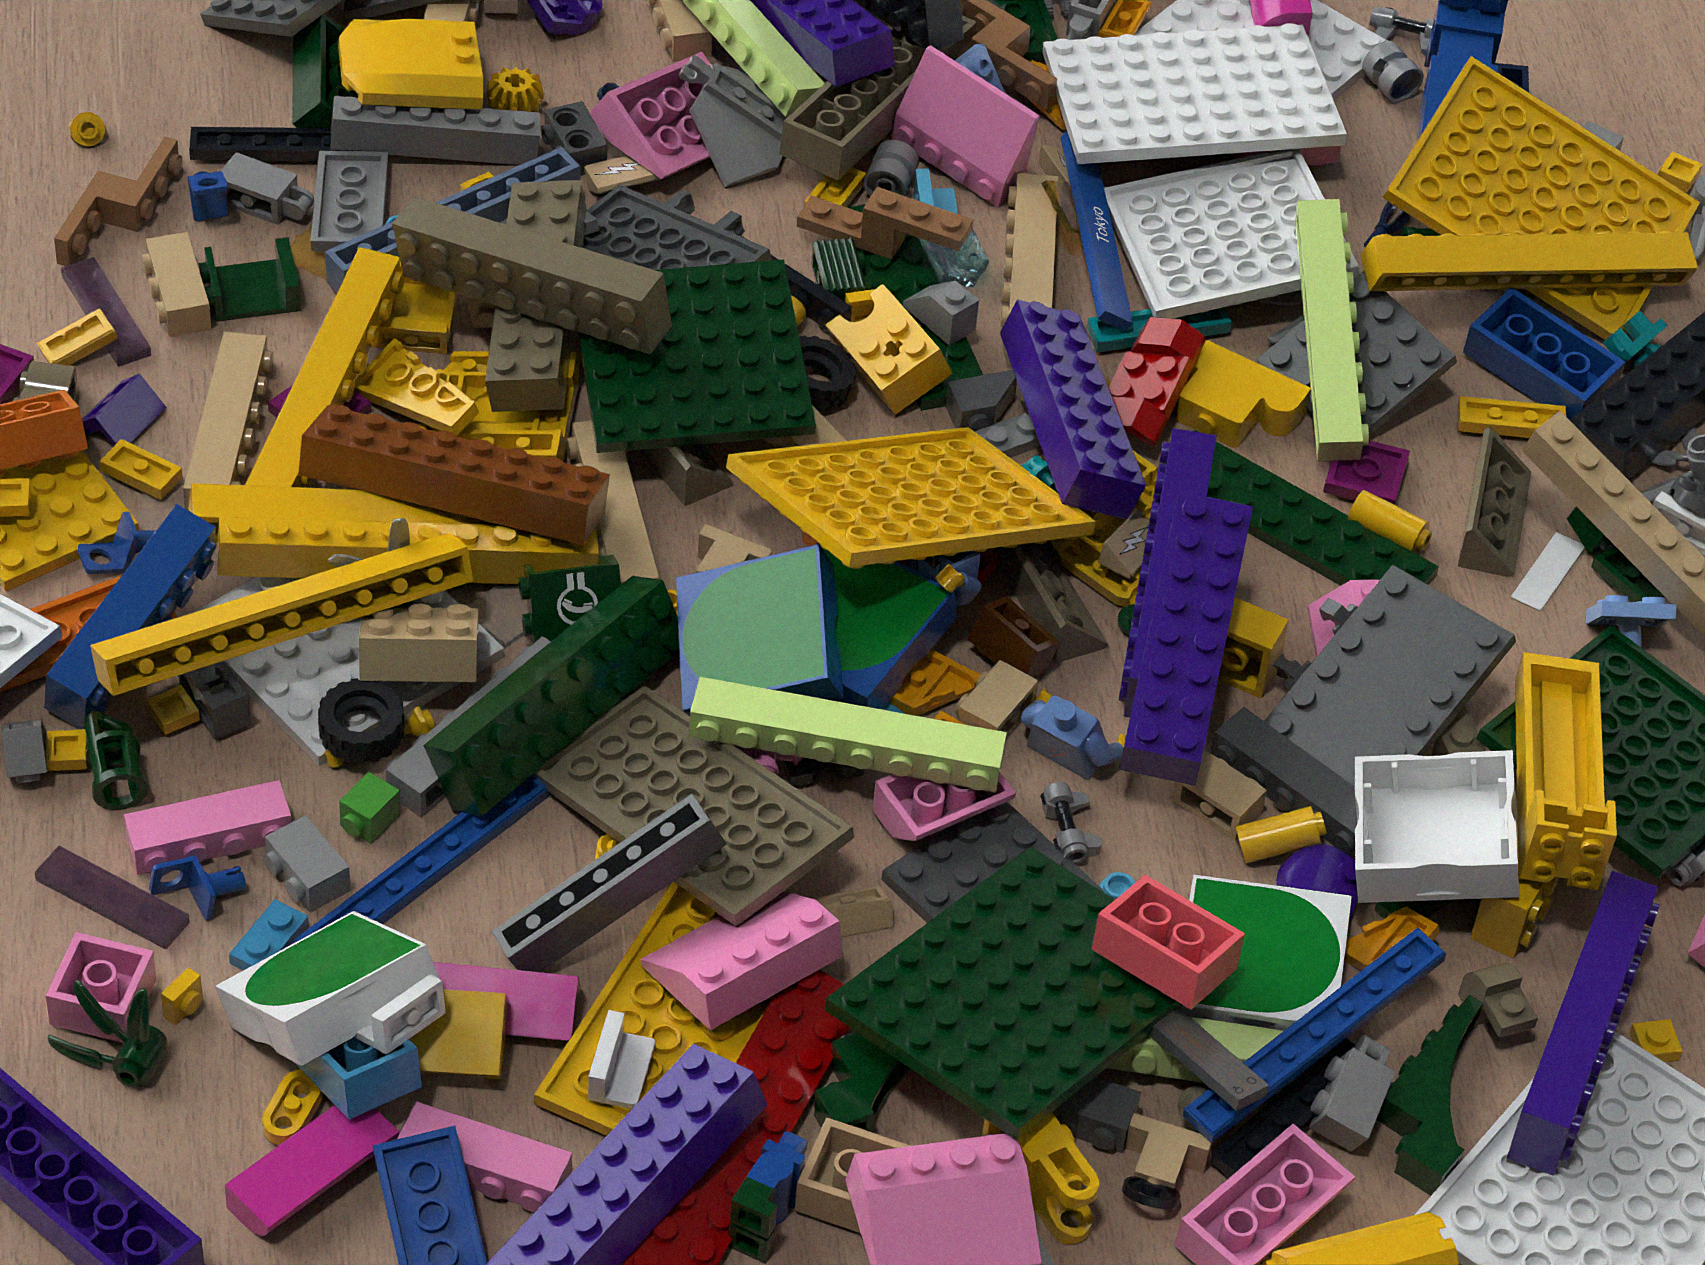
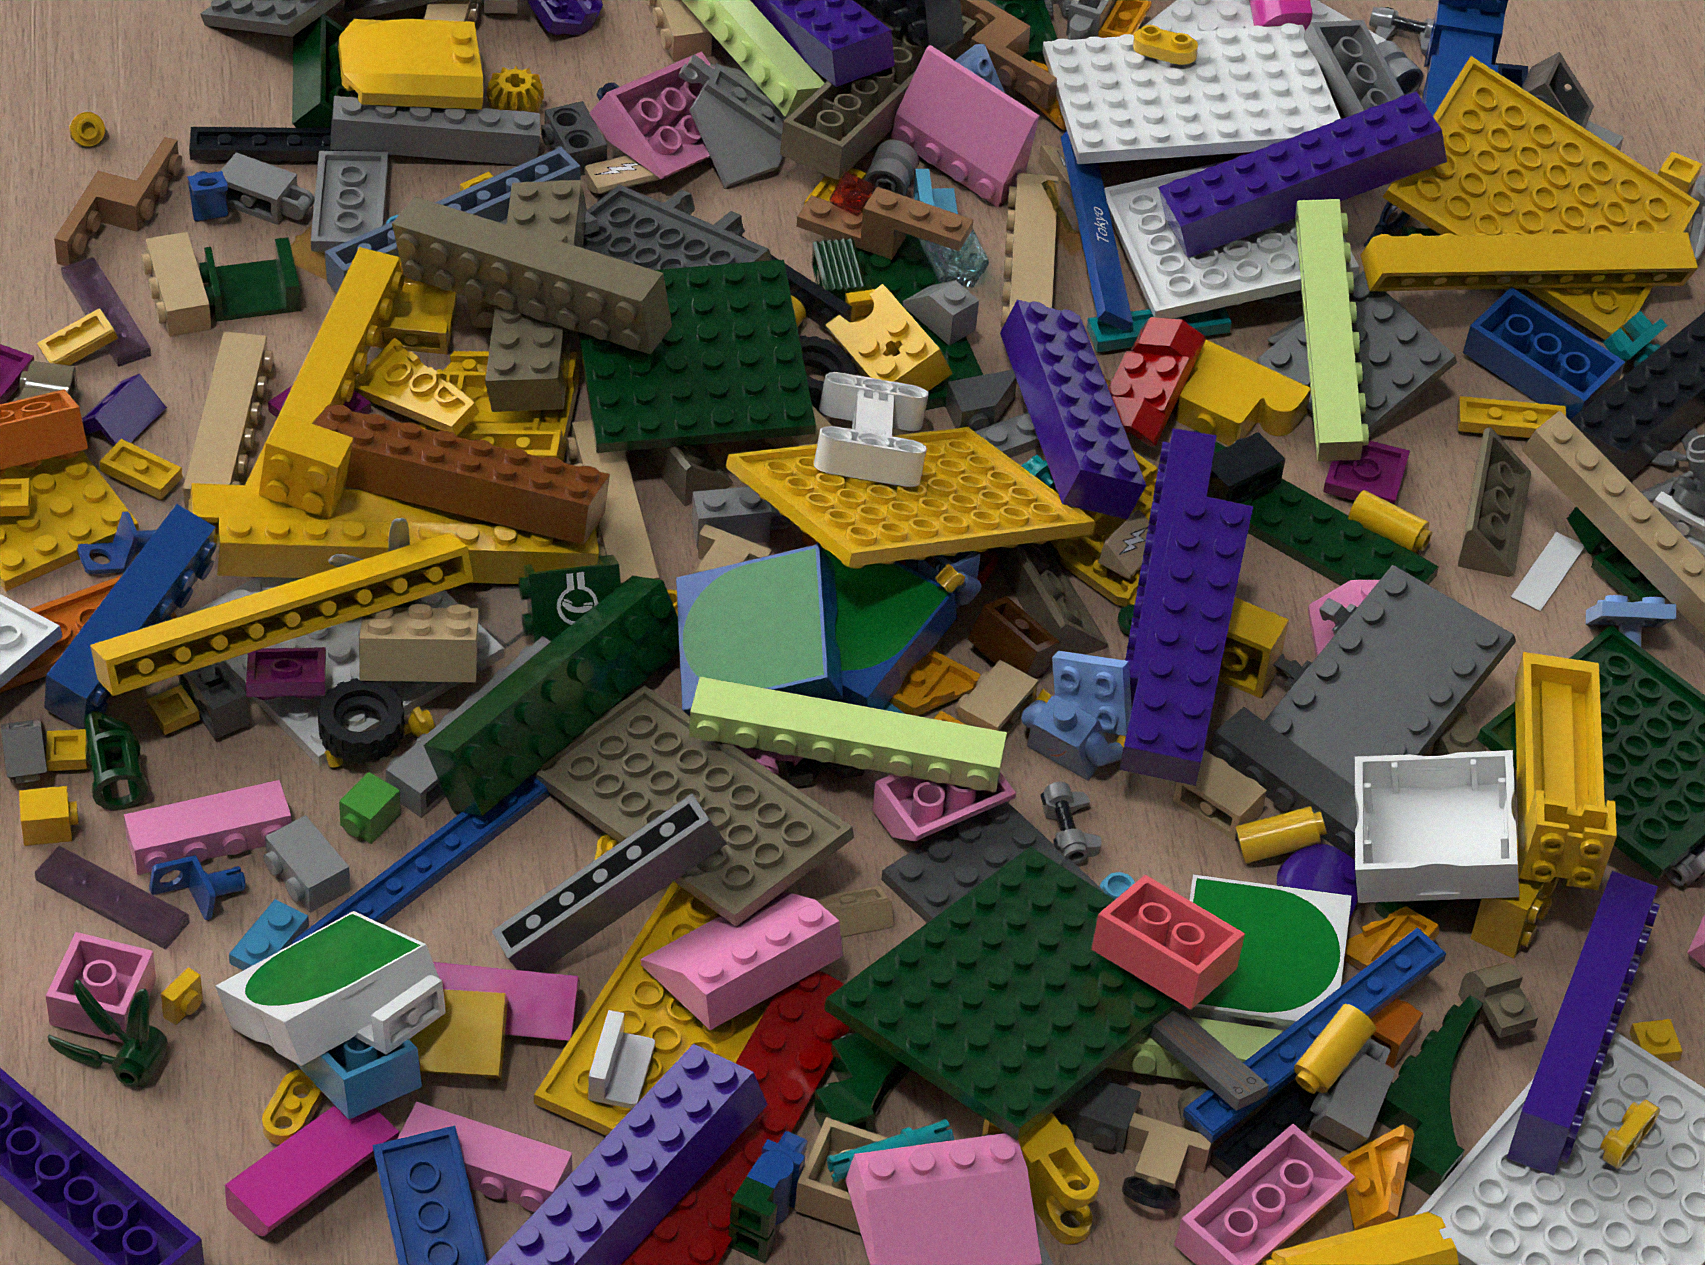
(47, 815): none -> yellow brick
(286, 673): none -> magenta plate
(305, 466): none -> yellow brick
(736, 512): none -> light grey brick
(852, 193): none -> clear red bracket
(869, 448): none -> white beam
(929, 1134): none -> teal pin
(1096, 687): none -> light blue plate
(1165, 45): none -> yellow plate
(1245, 469): none -> black brick
(1316, 165): none -> dark purple brick
(1333, 1049): none -> yellow brick
(1352, 64): none -> light grey brick
(1379, 1177): none -> light orange wing
(1396, 1028): none -> orange brick
(1547, 84): none -> dark grey window
(1636, 1125): none -> yellow plate

